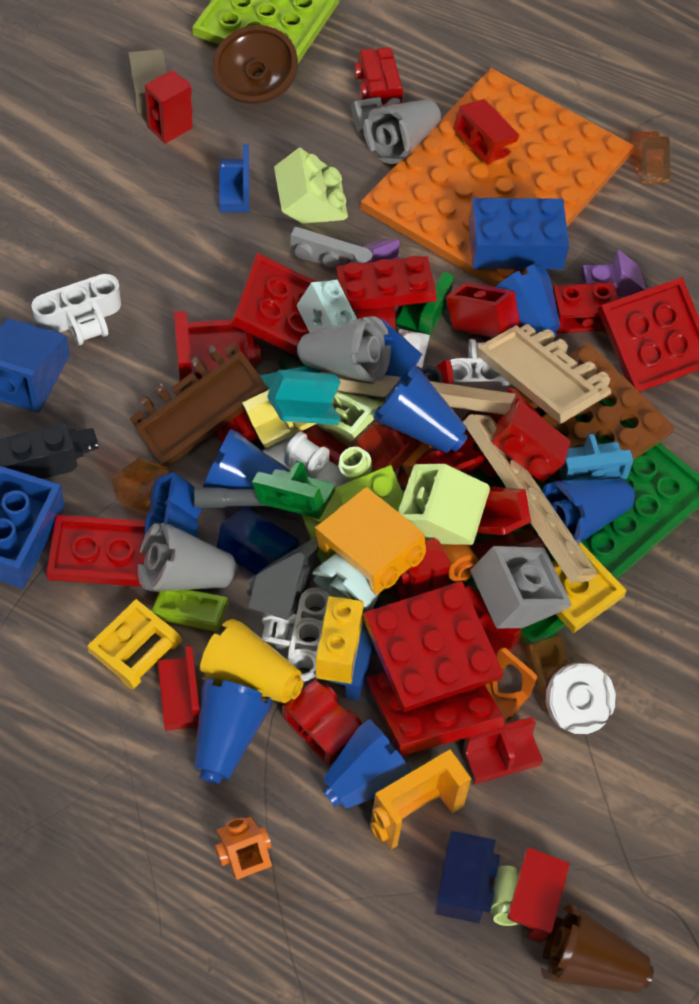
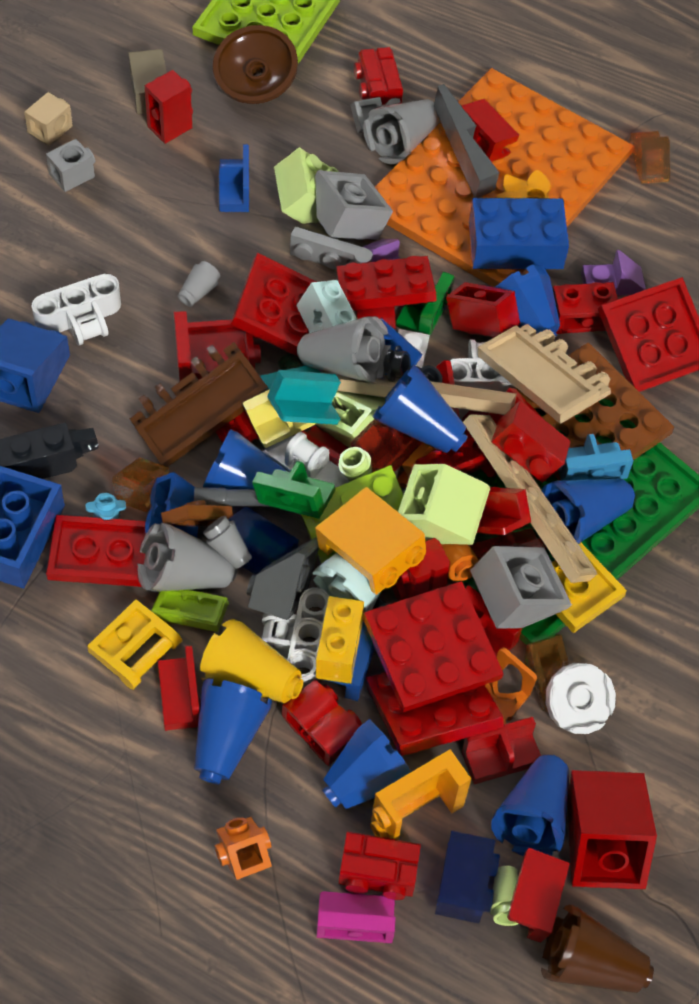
(48, 118): none -> tan brick
(71, 164): none -> light grey brick
(106, 506): none -> medium azure plate
(196, 514): none -> dark orange plate
(199, 282): none -> light grey cone
(227, 541): none -> light grey cone
(350, 206): none -> light grey slope
(356, 917): none -> dark pink panel
(379, 865): none -> red brick
(396, 363): none -> black plate
(460, 129): none -> dark grey slope
(535, 187): none -> light orange plate
(535, 808): none -> blue cone
(610, 829): none -> red slope

